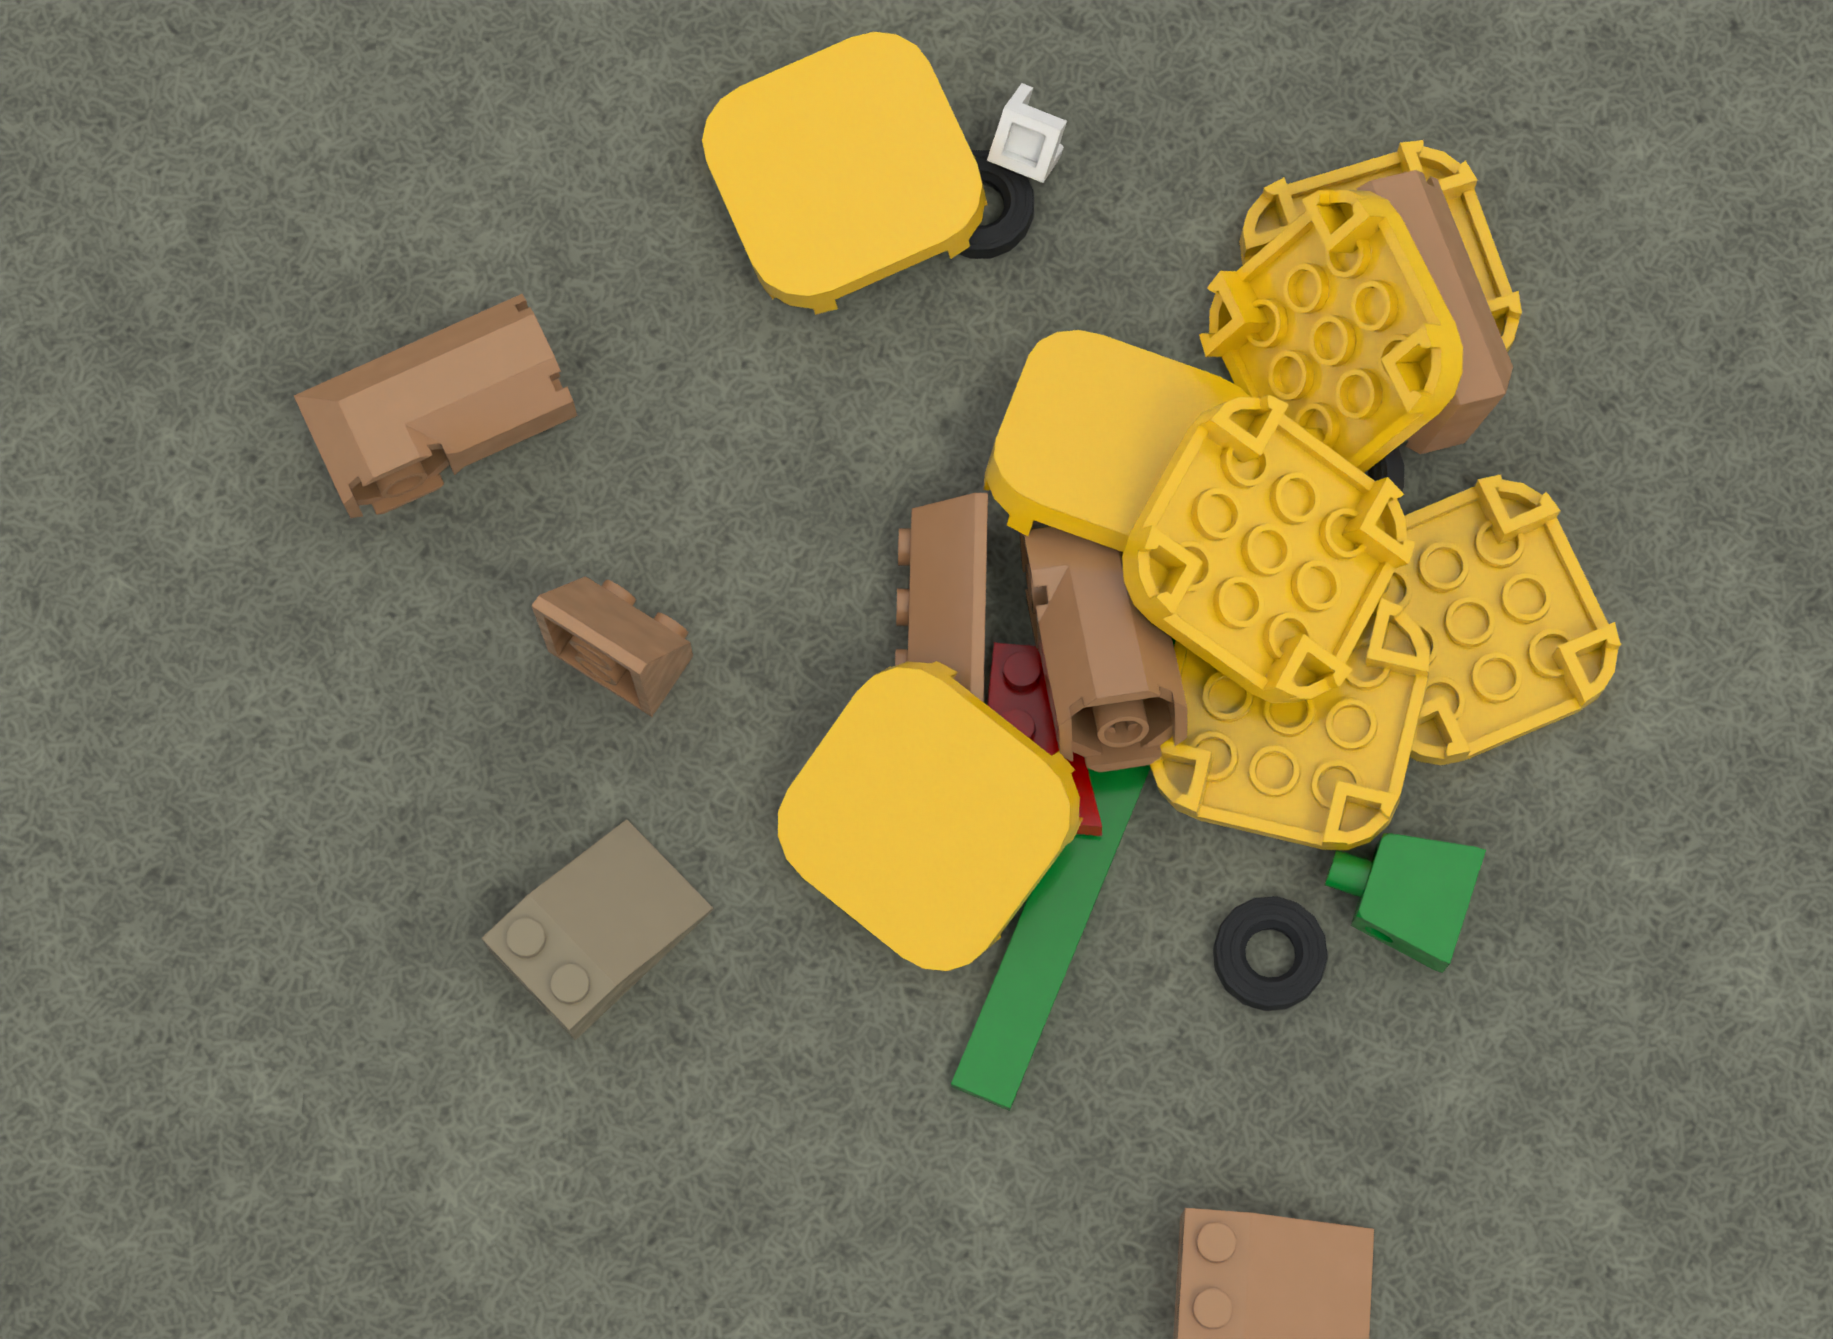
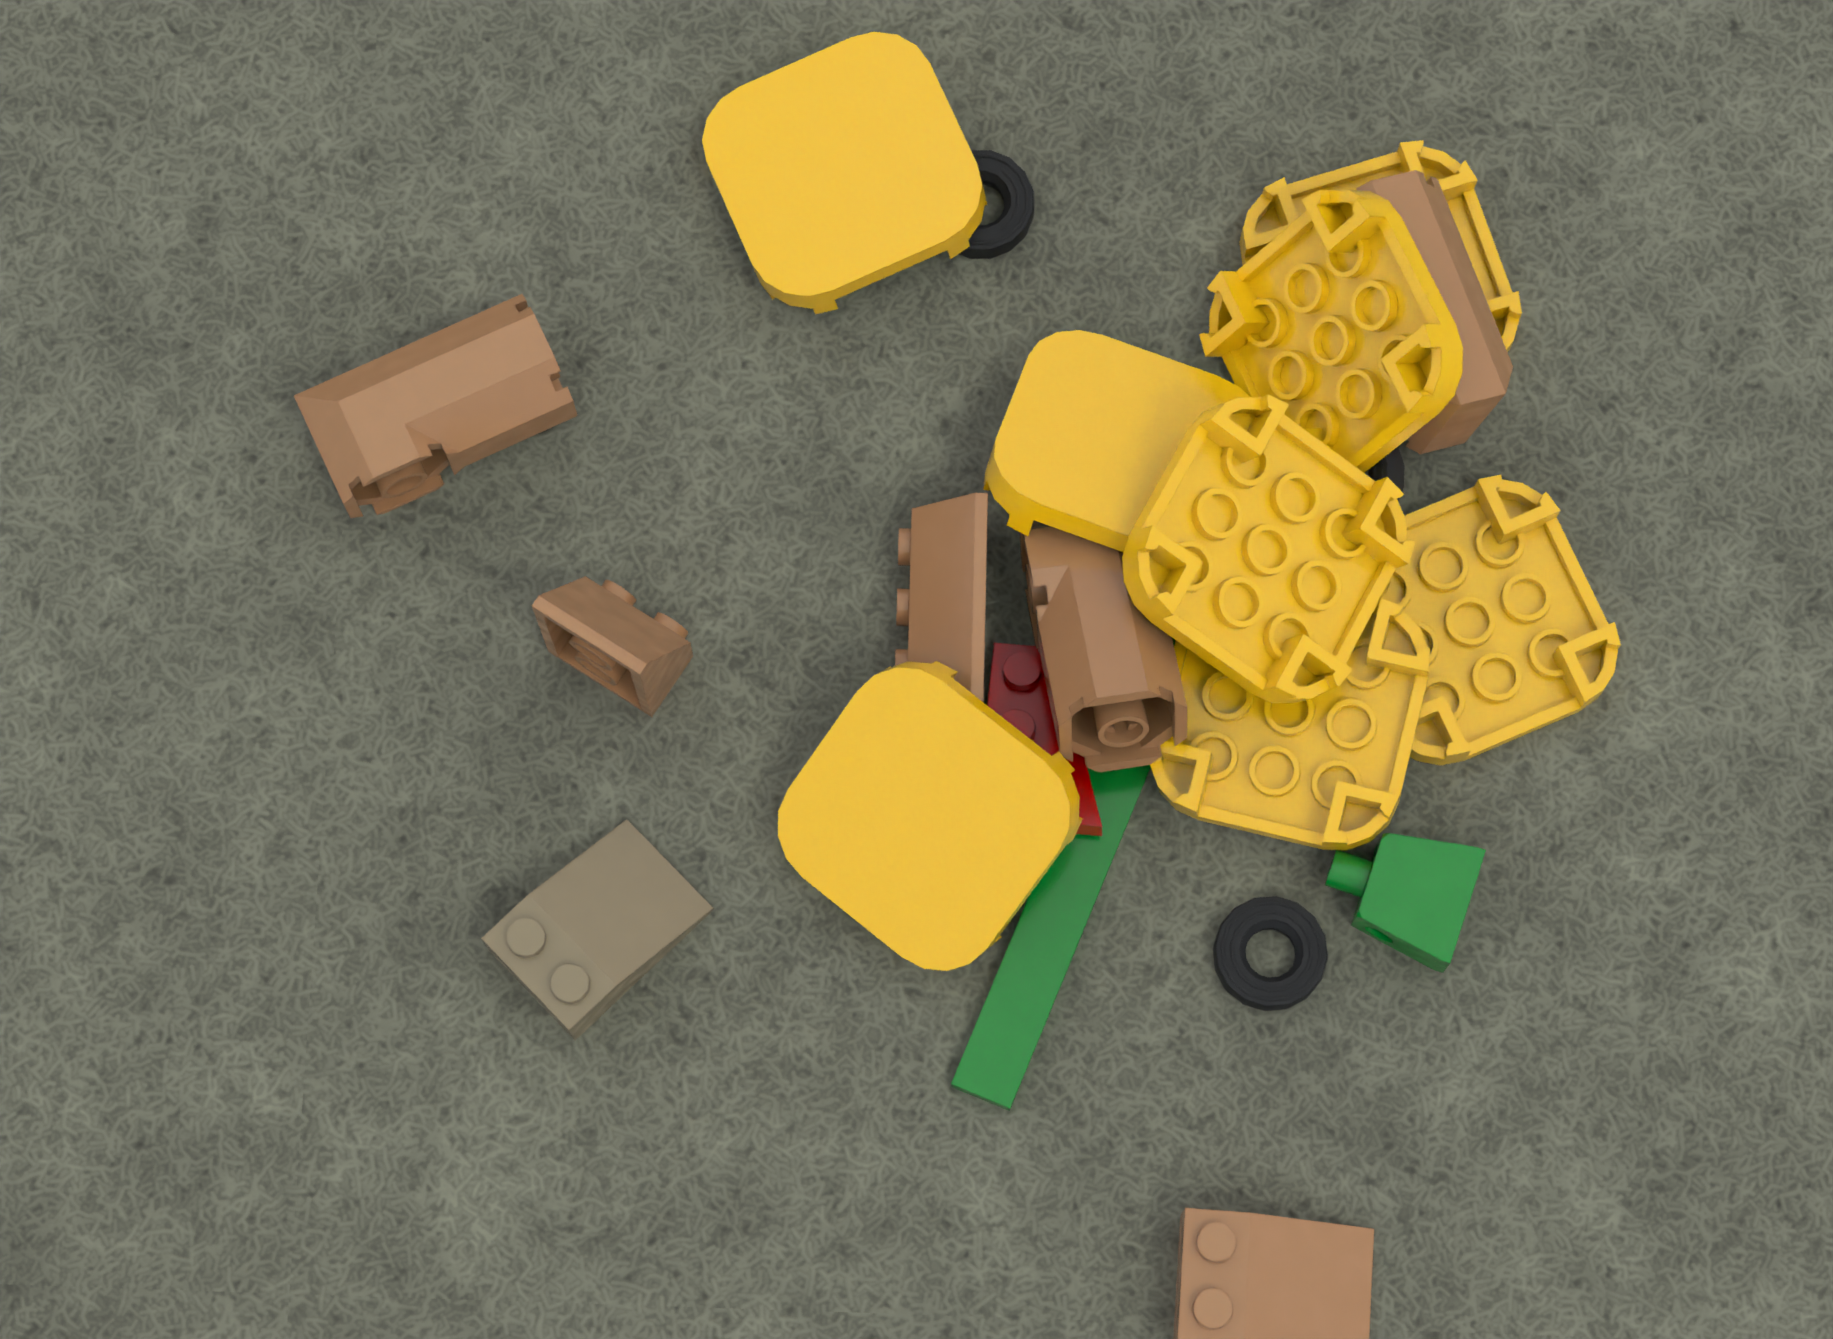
(1027, 138): white panel -> none

